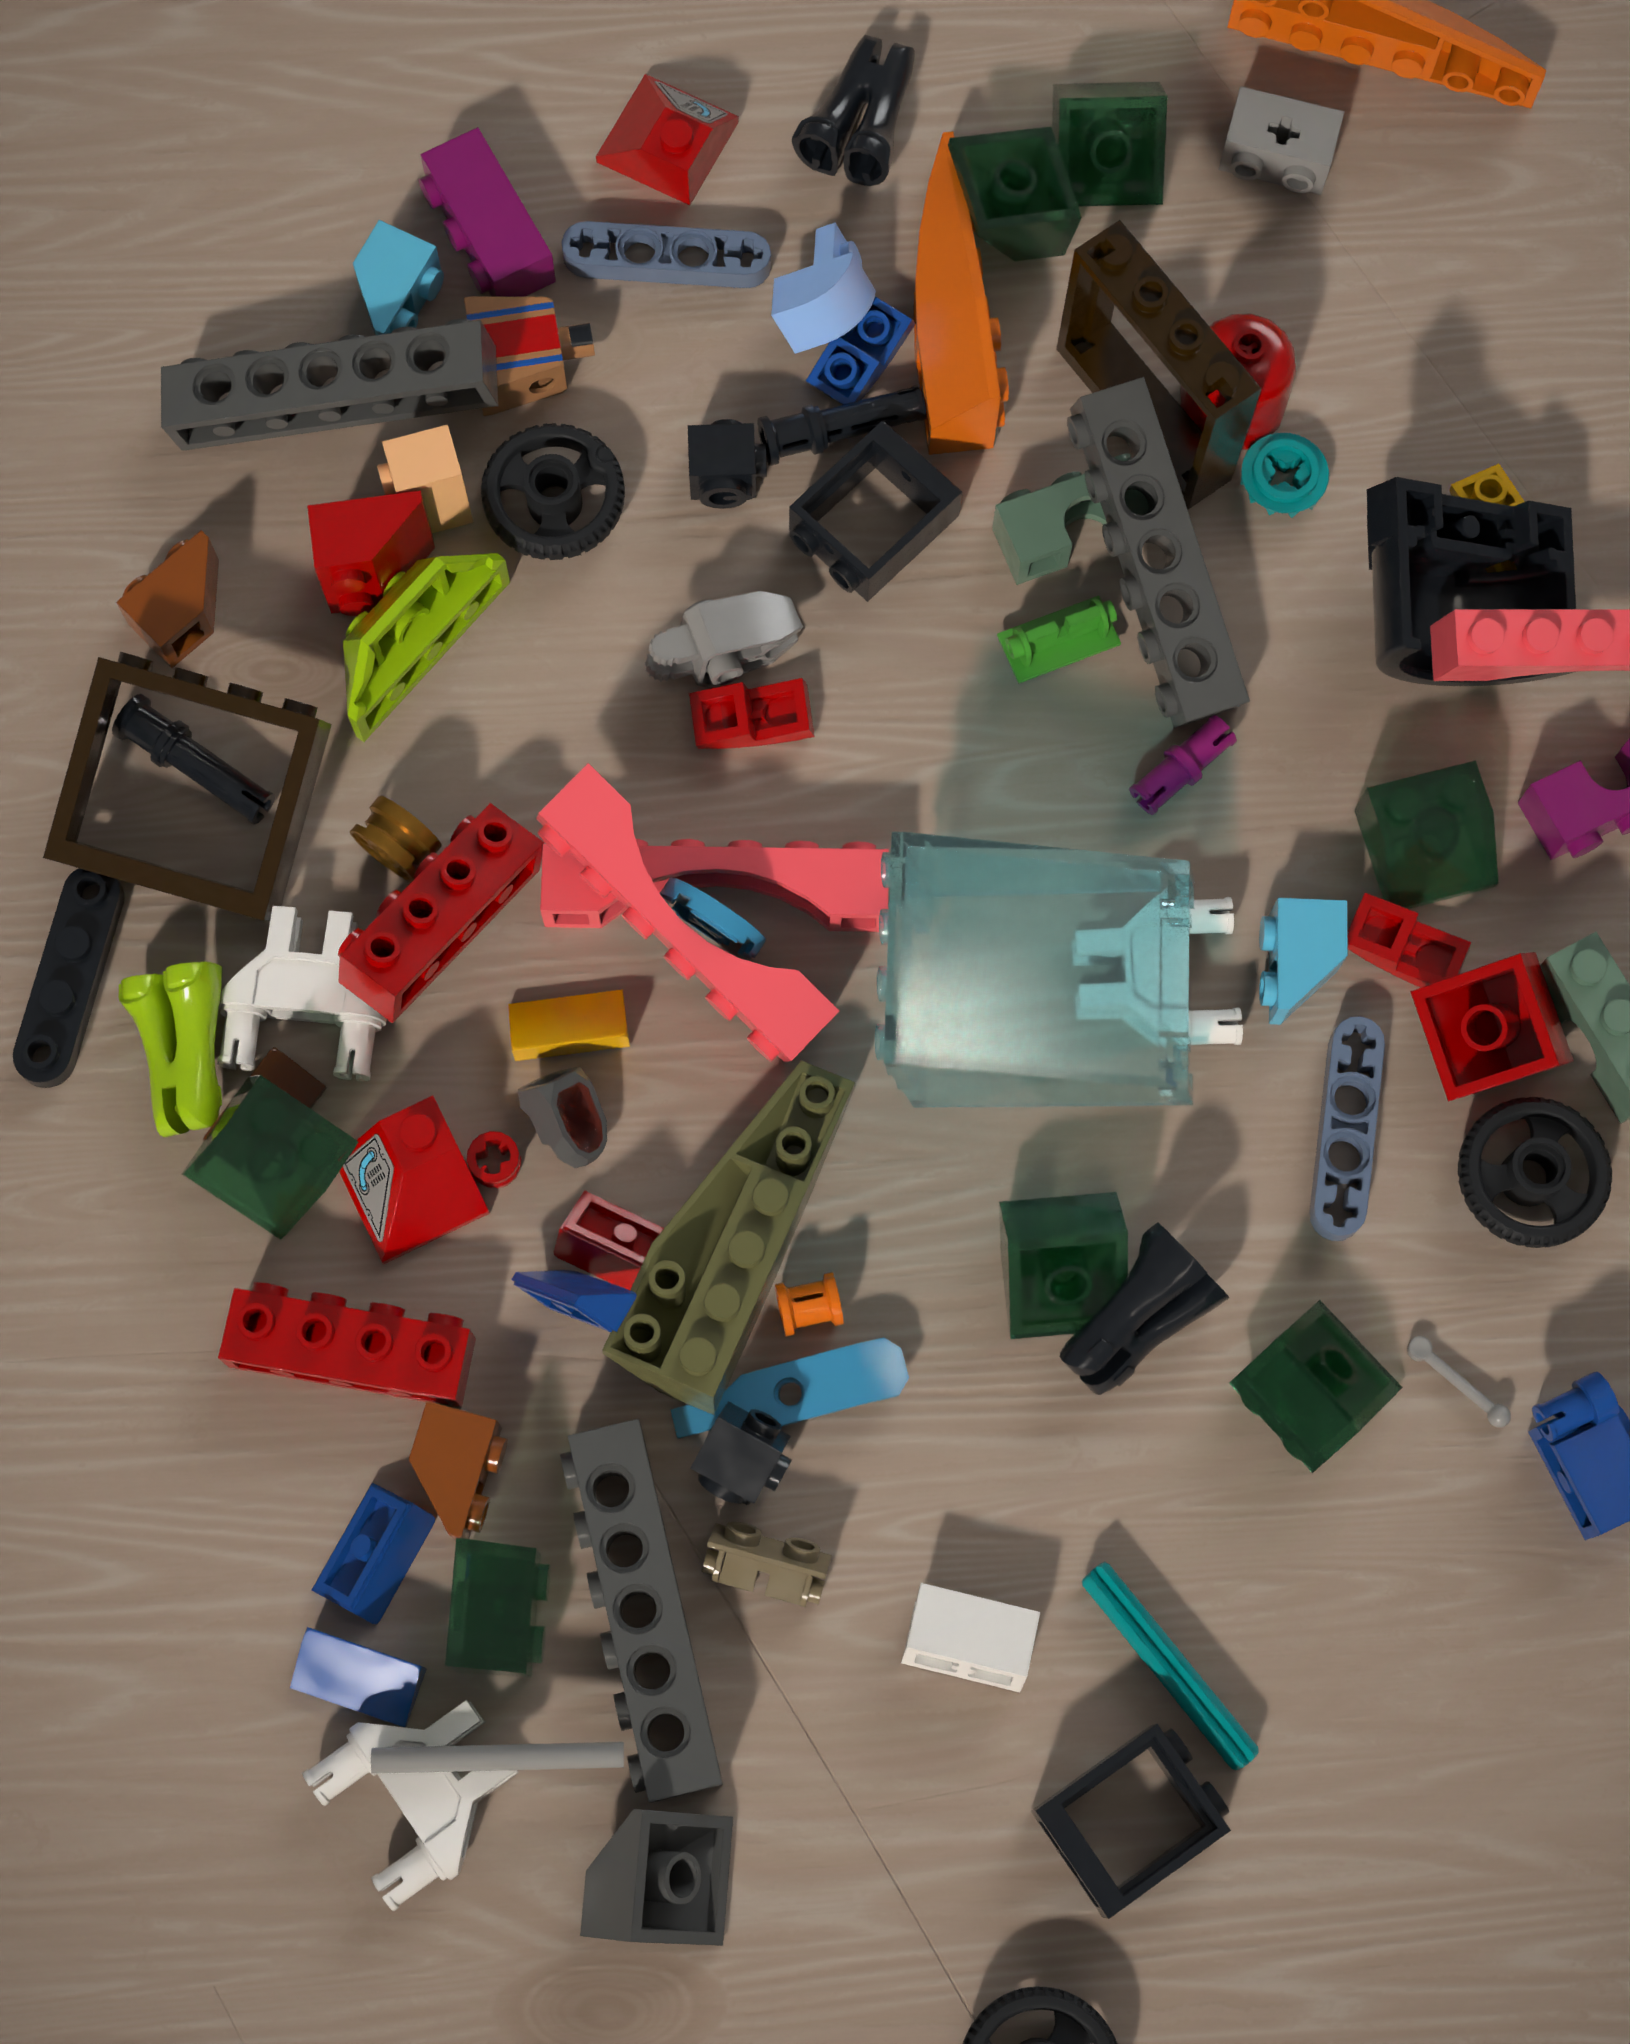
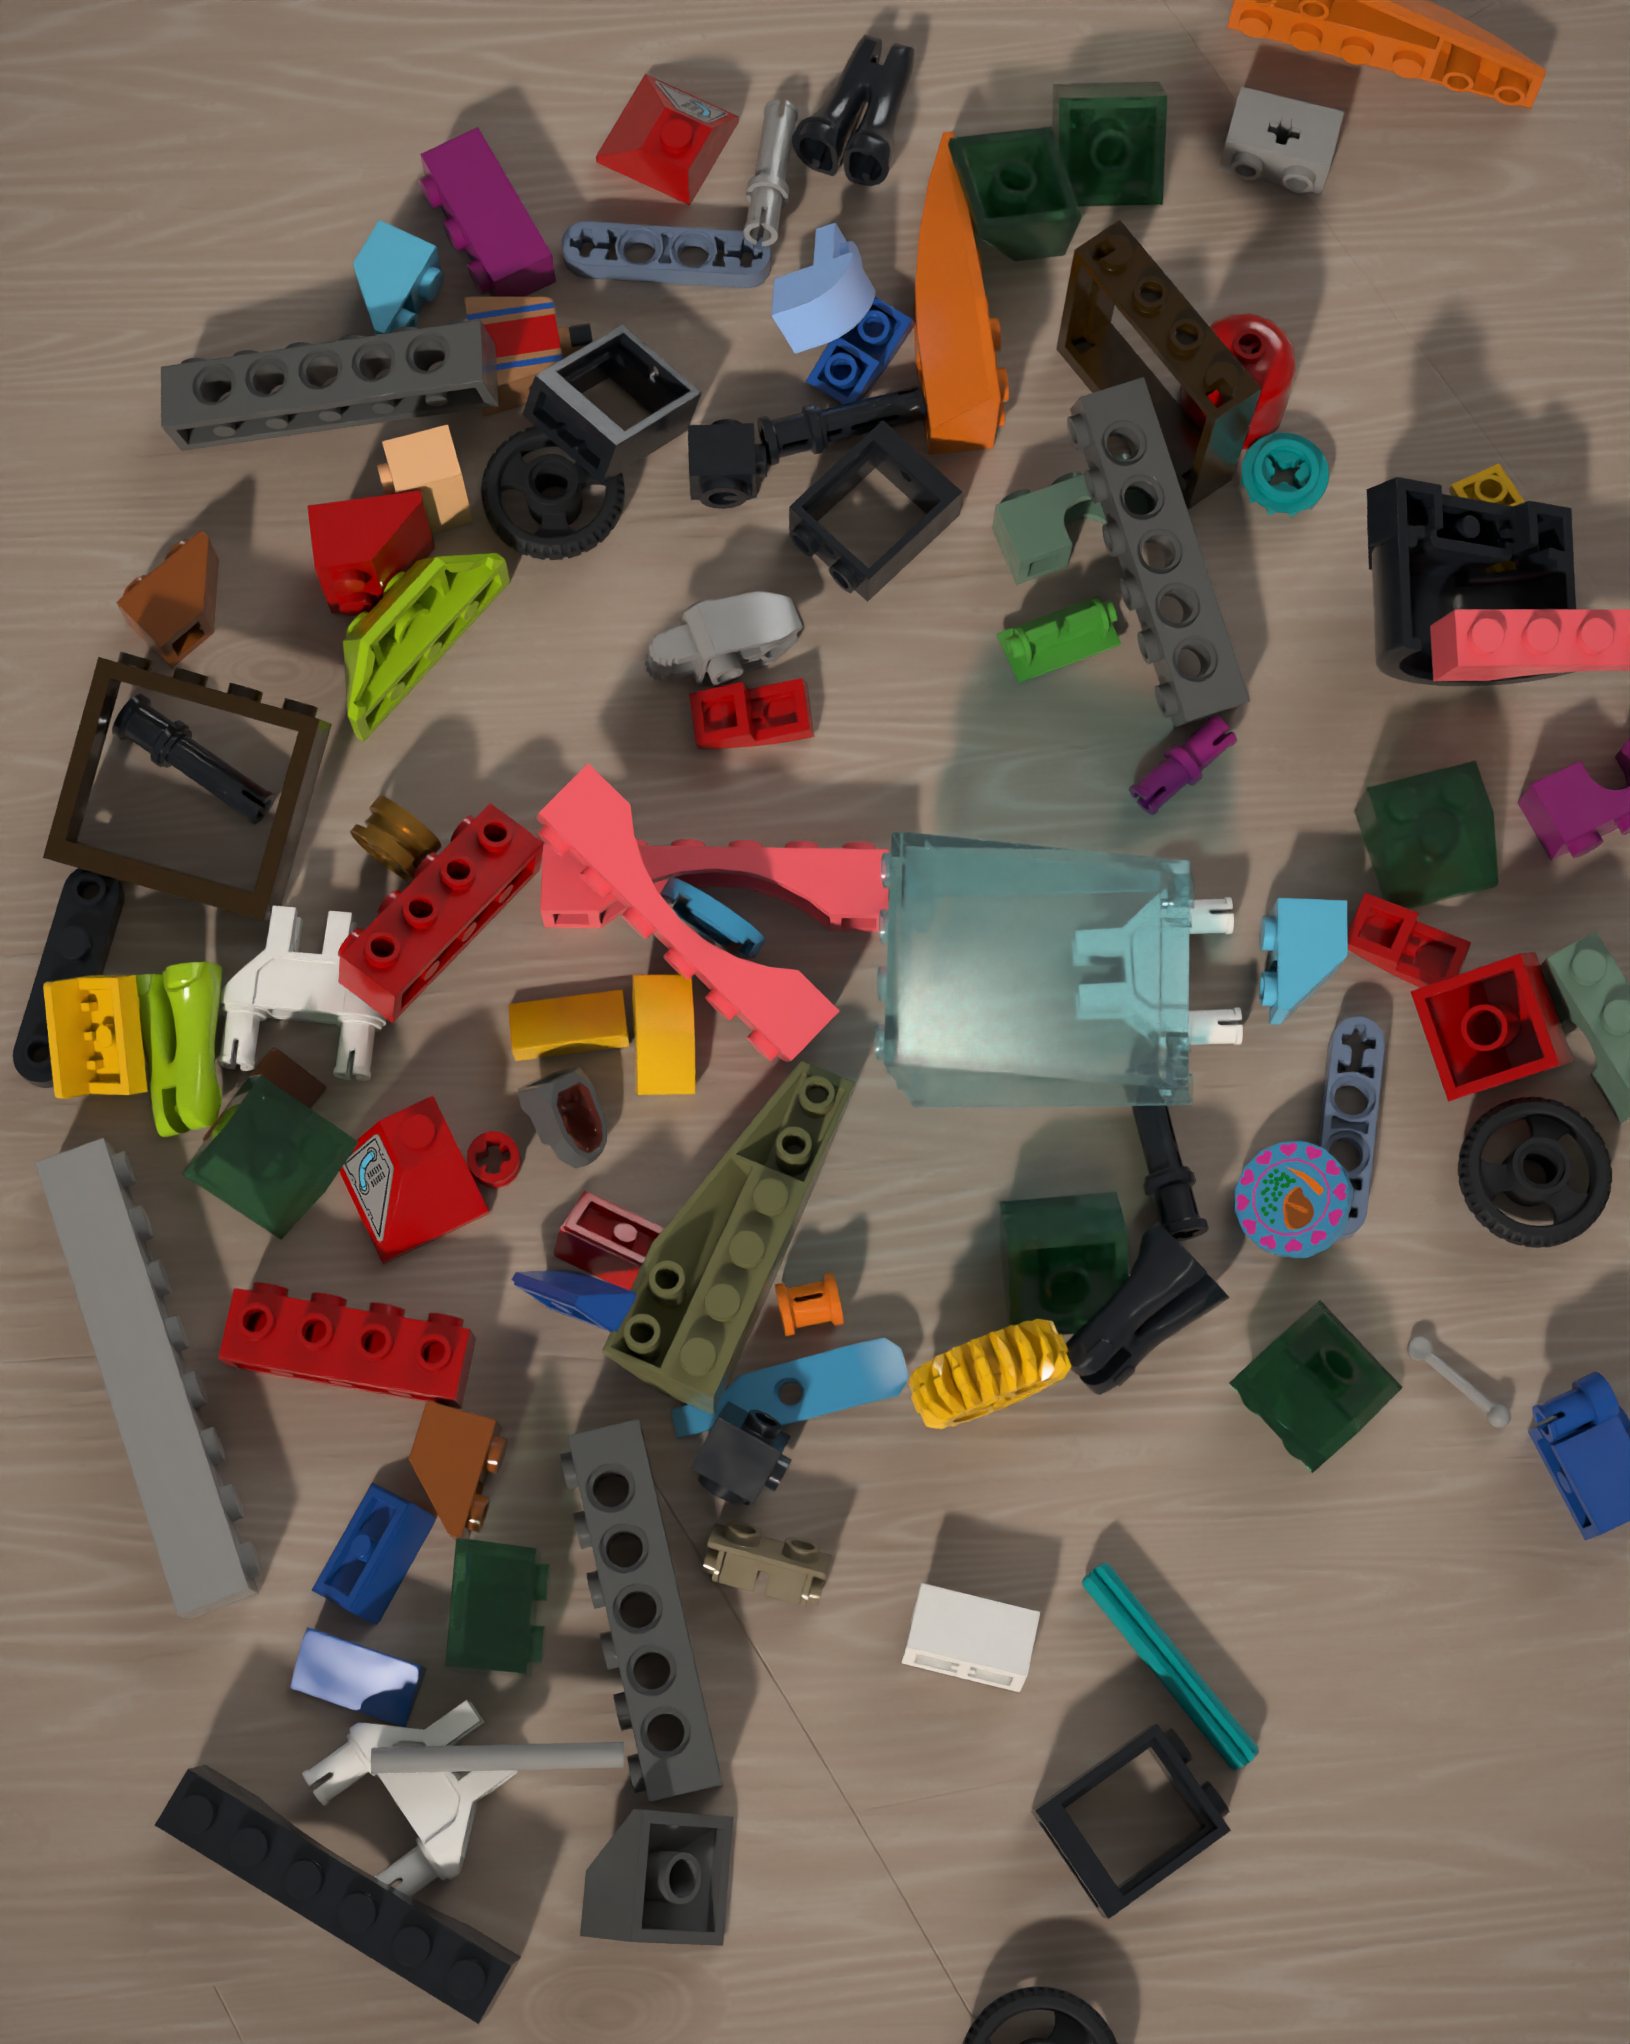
(95, 1036): none -> yellow bracket
(148, 1379): none -> light grey brick
(299, 1872): none -> black arch
(589, 434): none -> black window
(663, 1034): none -> yellow slope
(767, 189): none -> light grey pin
(989, 1373): none -> yellow gear
(1168, 1180): none -> black pin
(1293, 1199): none -> dark azure tile

